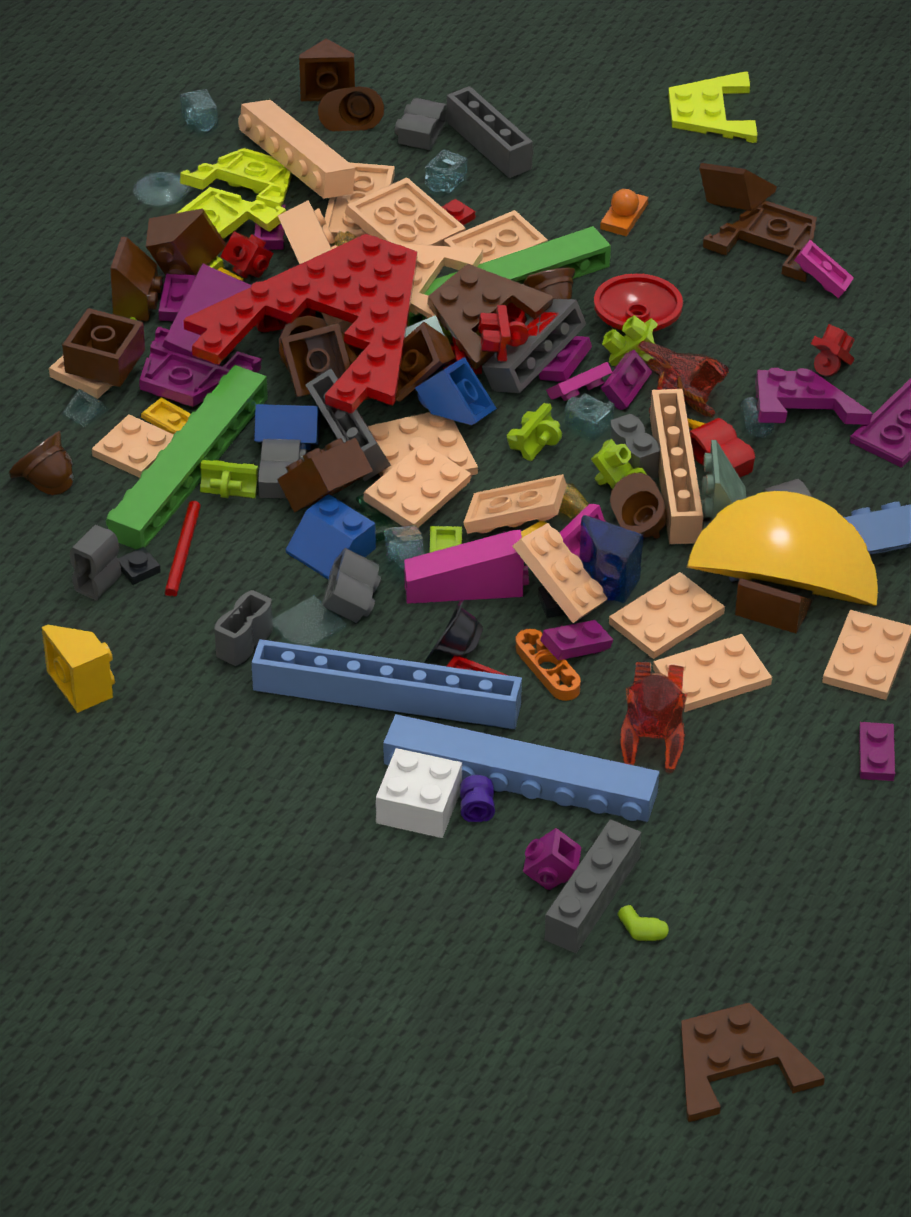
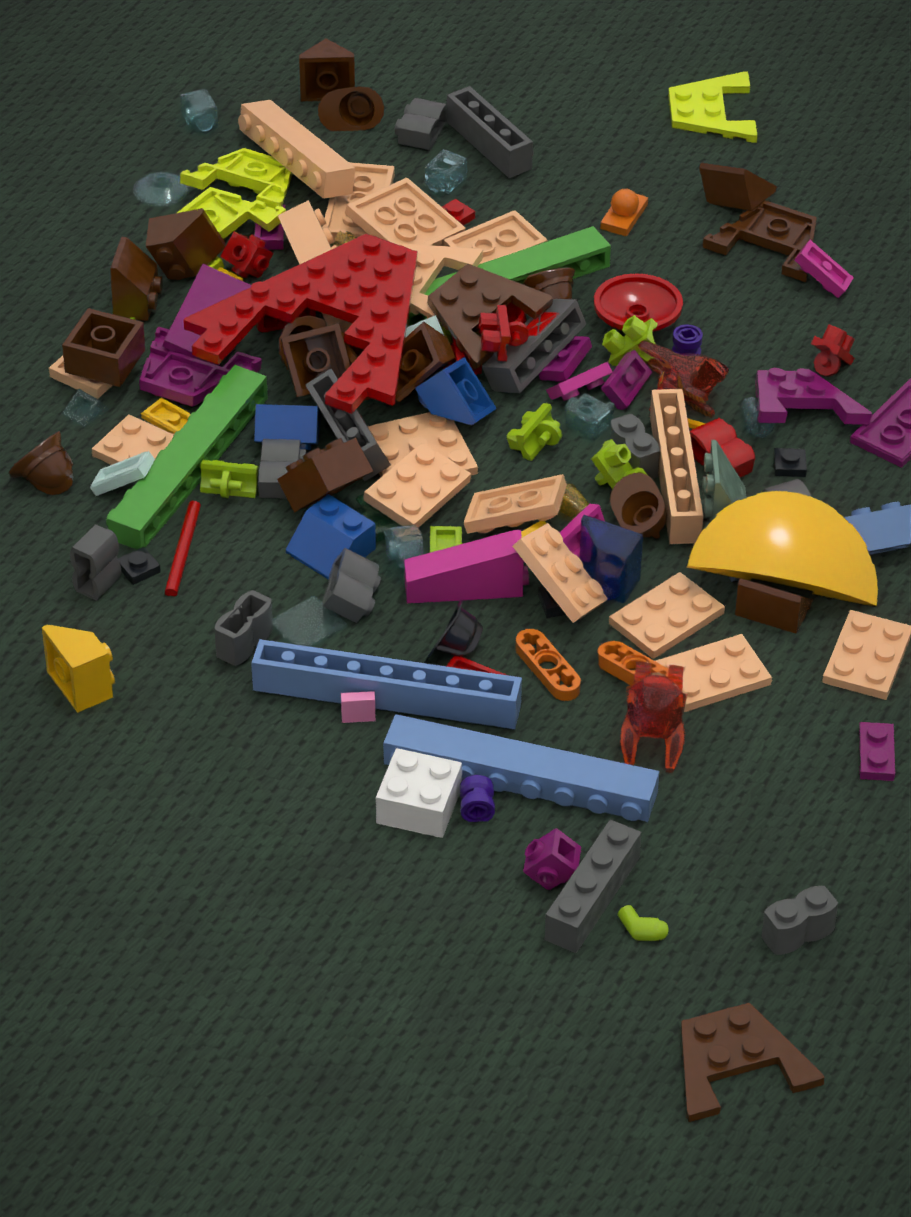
(122, 473): none -> light aqua tile
(173, 295): magenta plate -> none
(358, 707): none -> bright pink tile
(576, 639): magenta plate -> none
(619, 659): none -> orange beam
(687, 339): none -> dark purple wheel
(790, 462): none -> black plate
(799, 920): none -> dark grey brick

